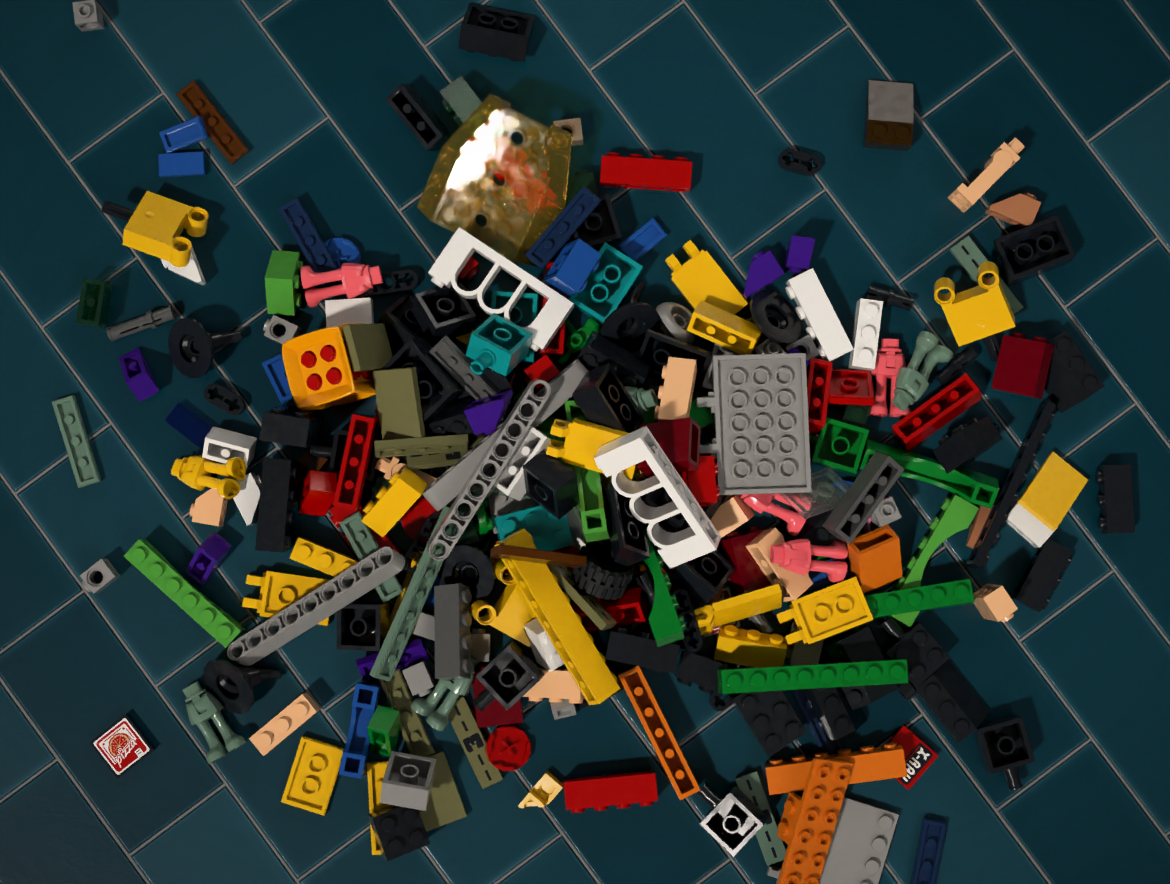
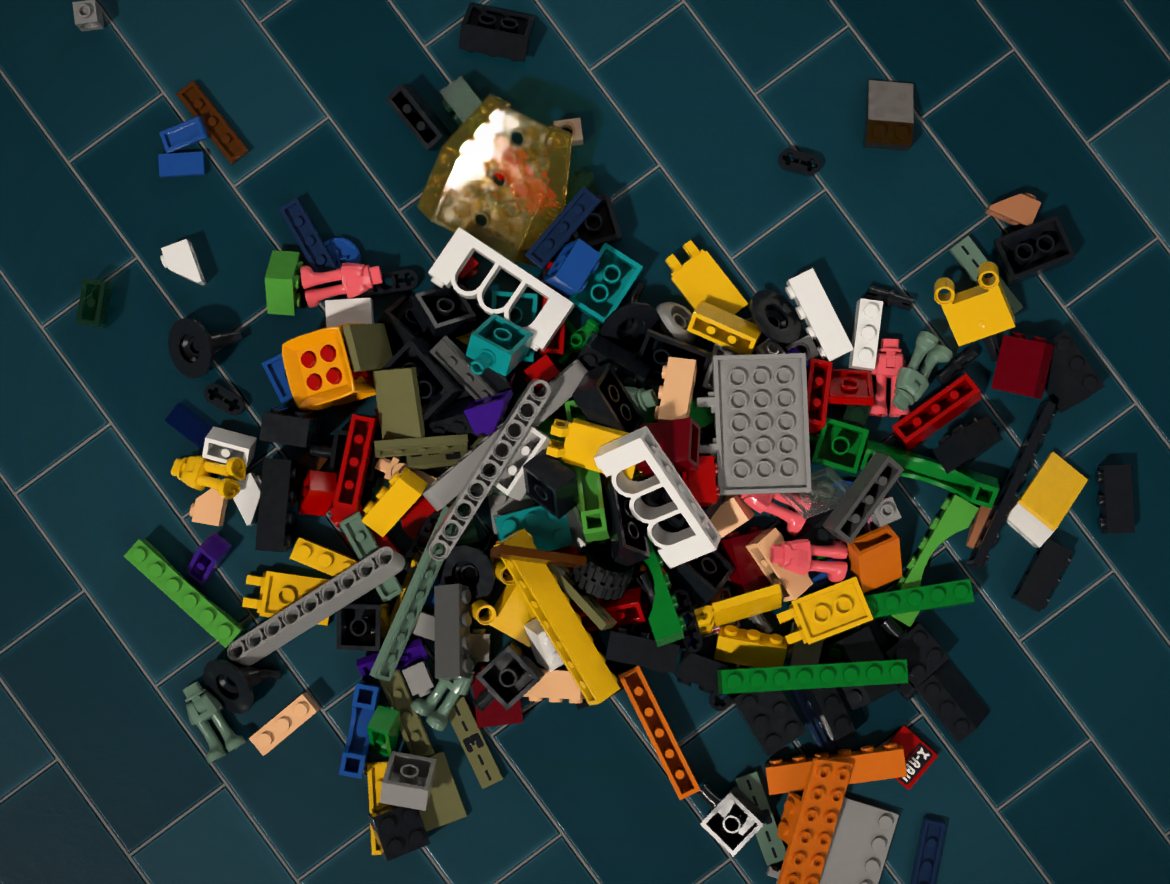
(76, 441): sand green tile -> none
(109, 576): light grey brick -> none
(122, 745): tile -> none
(138, 374): dark purple slope -> none
(151, 319): dark grey pin -> none
(157, 227): yellow piece -> none
(271, 324): light grey brick -> none
(313, 775): yellow tile -> none
(482, 519): green tile -> none
(508, 748): red tile -> none
(542, 792): yellow slope -> none
(563, 709): light grey tile -> none
(610, 790): red brick -> none
(643, 240): blue tile -> none
(646, 173): red brick -> none
(761, 273): dark purple slope -> none
(798, 254): dark purple slope -> none
(994, 603): light nougat brick -> none
(1001, 160): light nougat hips -> none
(1004, 747): black brick -> none

